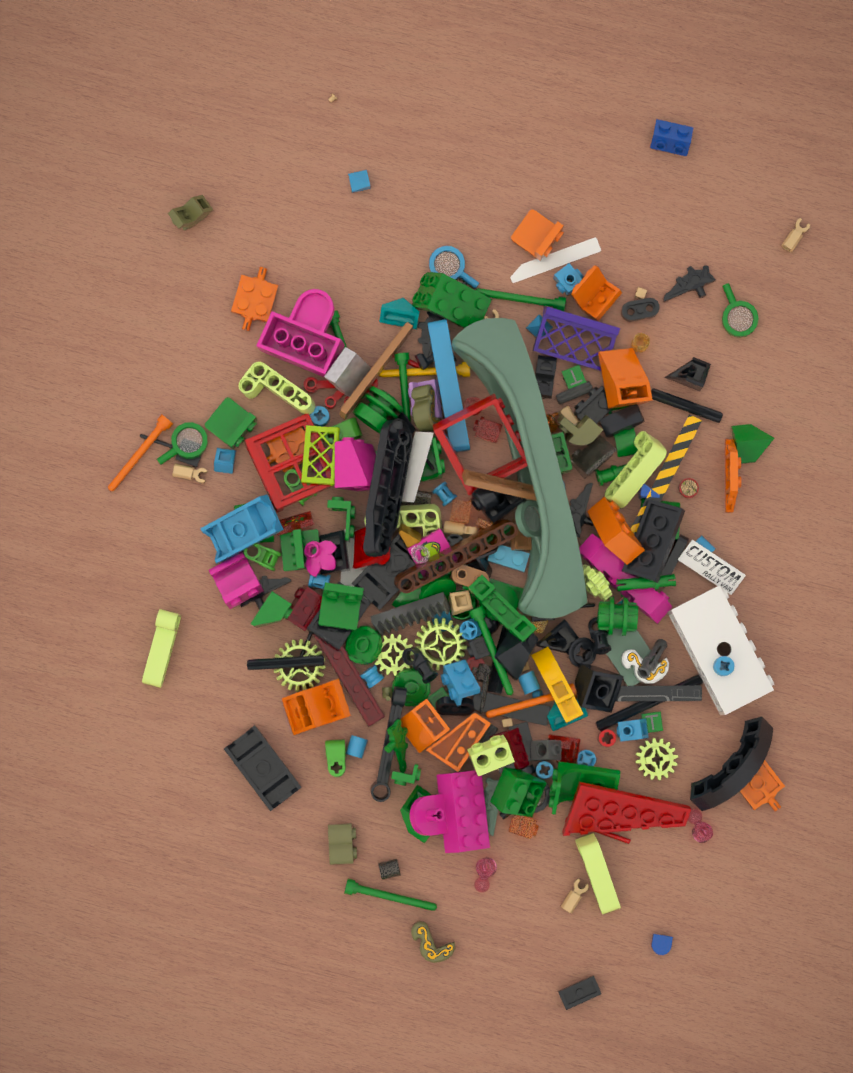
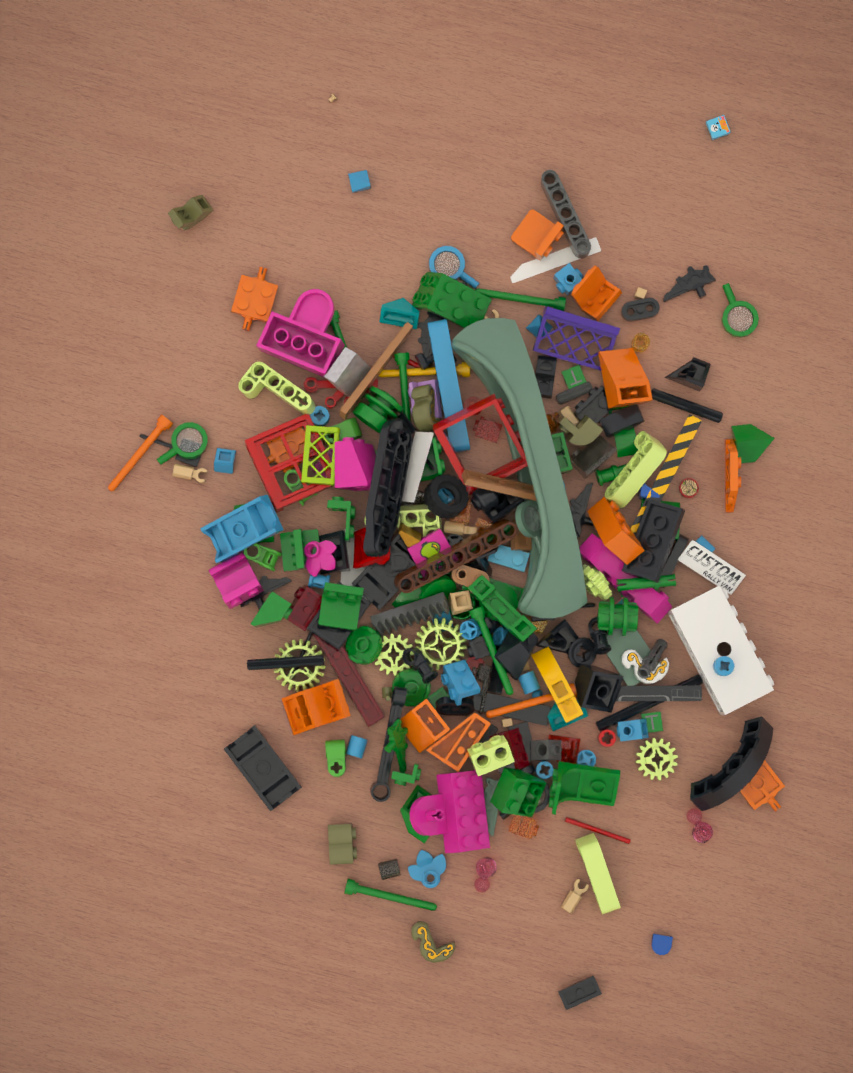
(161, 647): yellowish green beam -> none
(231, 423): green bracket -> none
(296, 522): clear red tile -> none
(371, 676): dark azure wheel -> none
(417, 548): clear bush -> none
(427, 865): none -> dark azure plate
(455, 487): none -> black tyre
(499, 635): none -> dark azure tile
(565, 205): none -> dark grey beam
(616, 811): red wing -> none
(671, 137): blue bracket -> none
(718, 127): none -> medium azure tile
(794, 236): tan bar -> none

